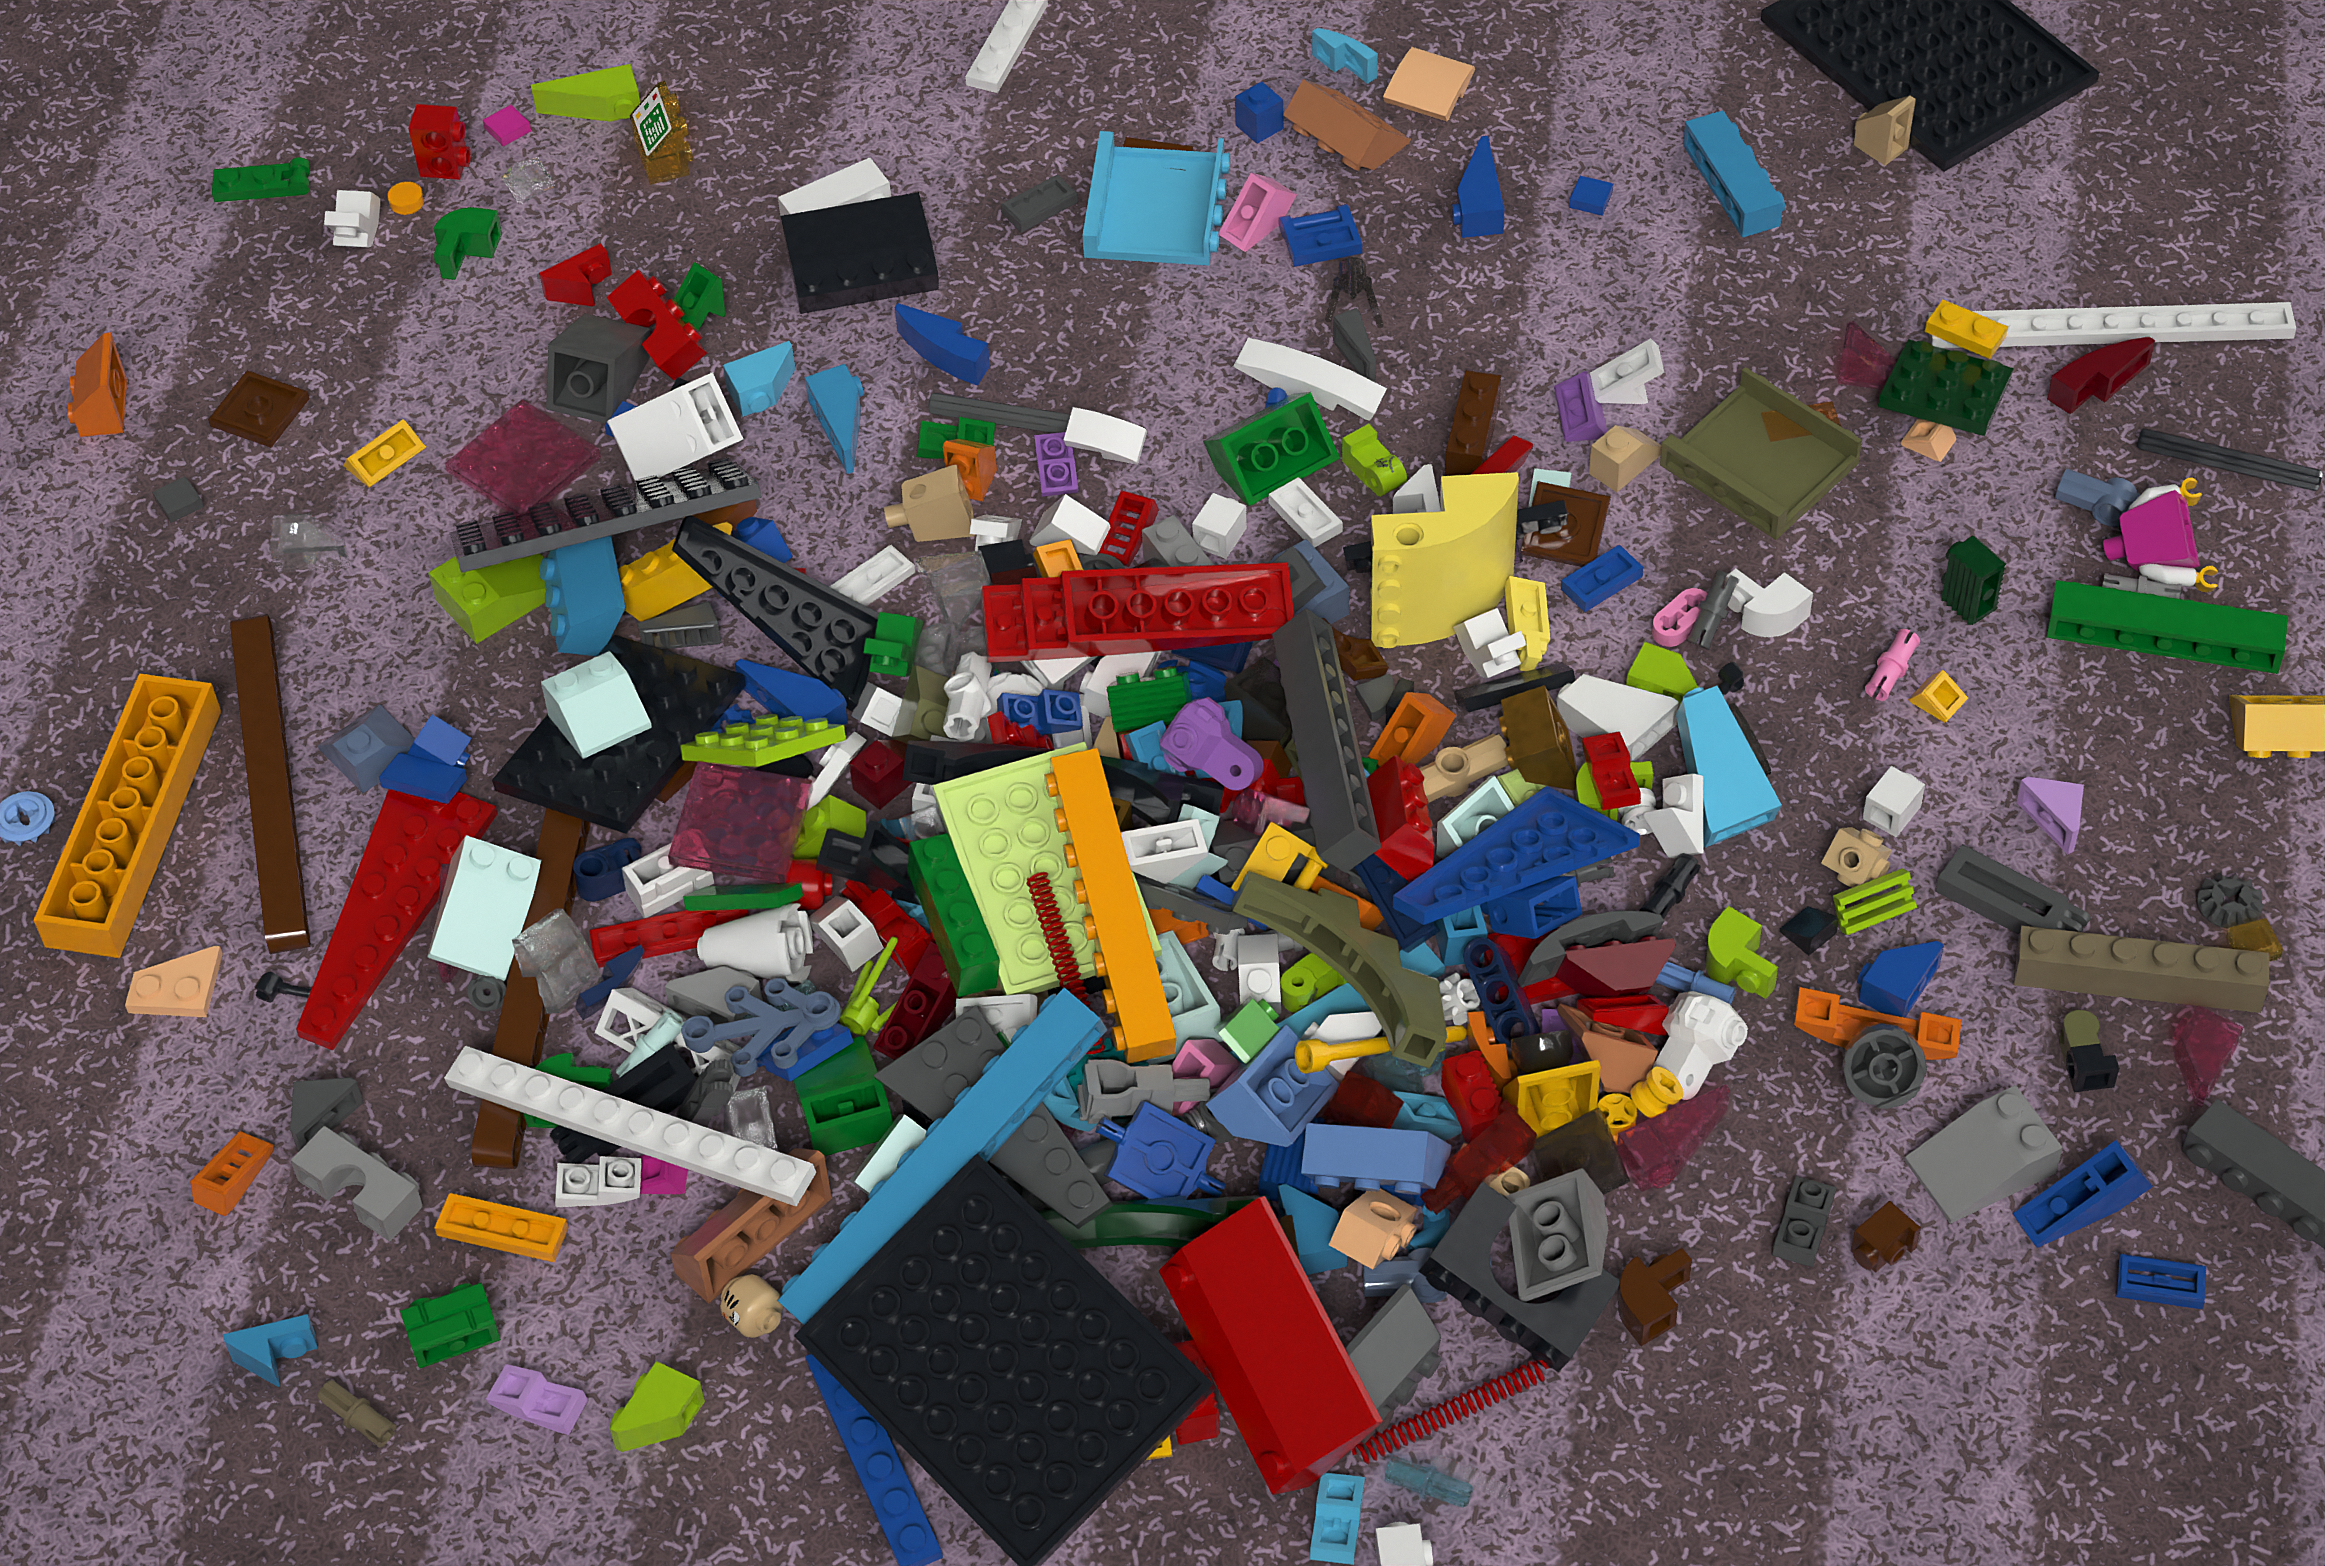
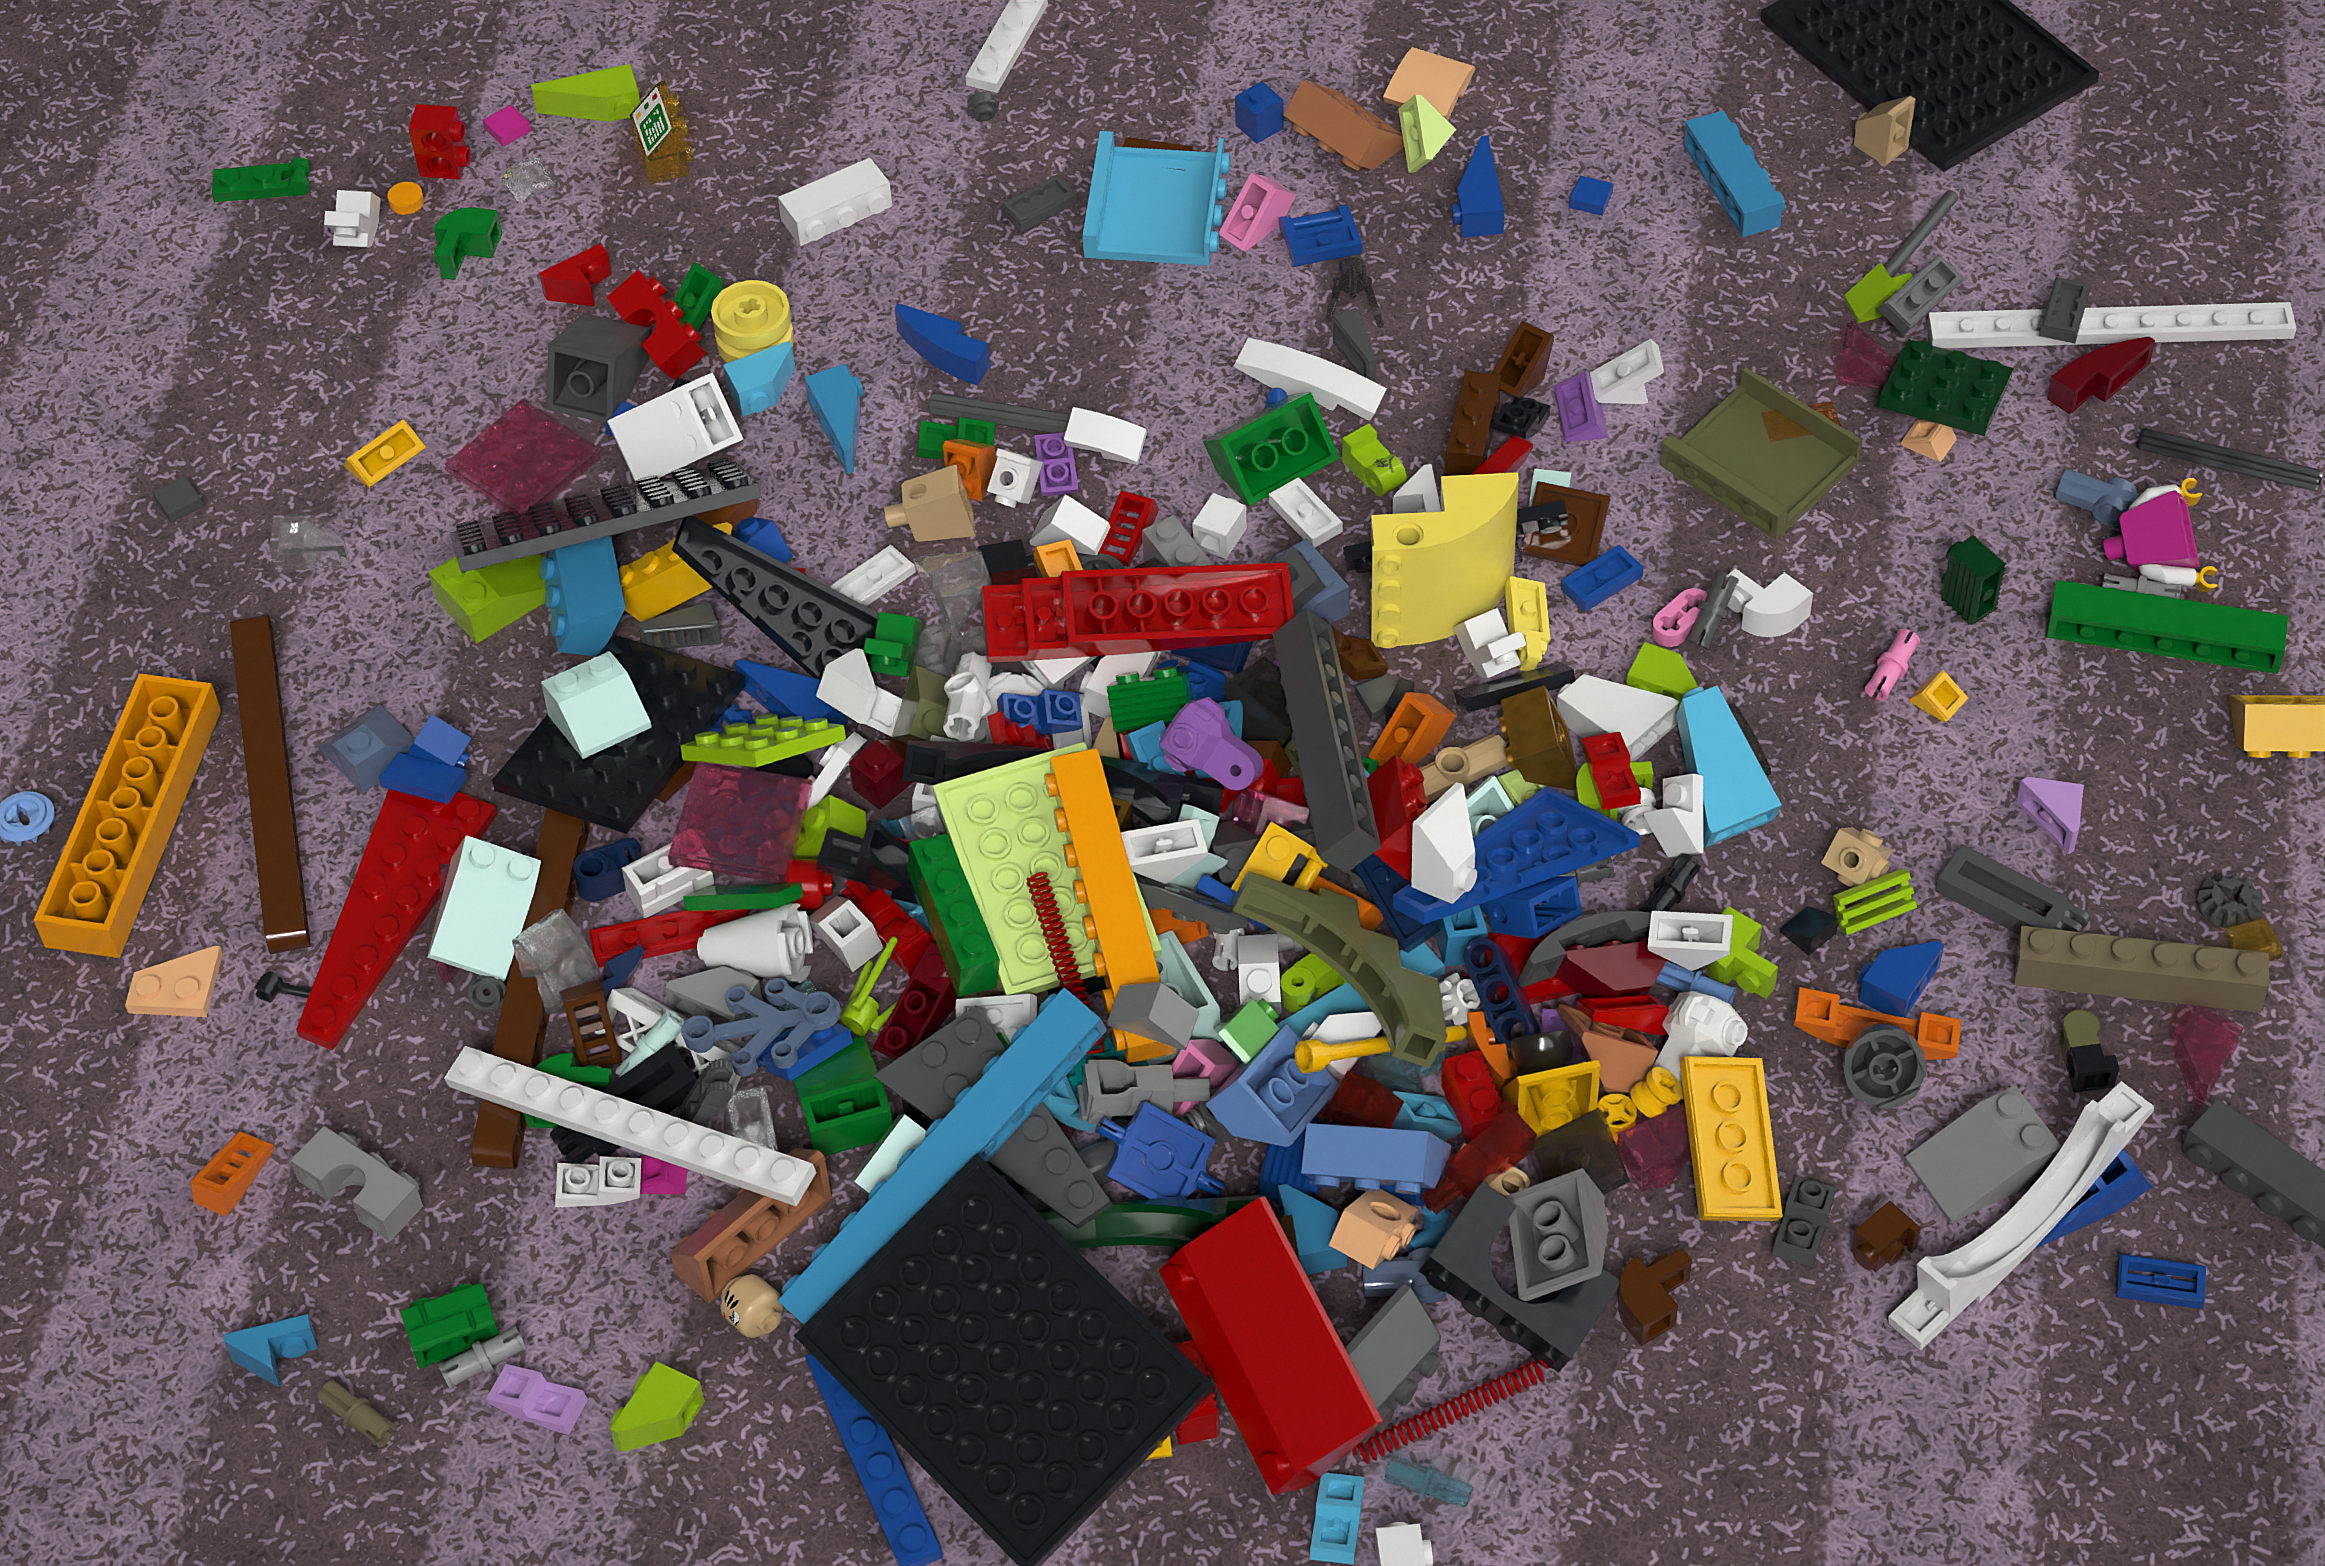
(98, 390): orange slope -> none
(259, 409): reddish brown tile -> none
(321, 1104): dark grey slope -> none
(482, 1357): none -> light grey pin
(501, 1227): light orange plate -> none
(582, 995): none -> reddish brown slope
(750, 319): none -> light yellow wheel
(849, 686): none -> white slope
(860, 252): black slope -> none
(982, 106): none -> dark grey plate
(994, 529): white slope -> none
(1025, 475): none -> white brick
(1154, 1013): none -> light grey slope
(1340, 50): medium azure slope -> none
(1422, 131): none -> yellowish green slope
(1444, 848): none -> white slope
(1522, 417): none -> black slope
(1524, 360): none -> reddish brown slope
(1621, 456): tan slope -> none
(1690, 937): none -> white slope
(1730, 1139): none -> yellow tile
(1732, 678): black hand -> none
(1872, 292): none -> lime slope
(1893, 801): white brick -> none
(1921, 232): none -> dark grey bar
(1921, 294): none -> dark grey tile
(1966, 329): yellow plate -> none
(1973, 1271): none -> white slope
(2065, 310): none -> dark grey plate

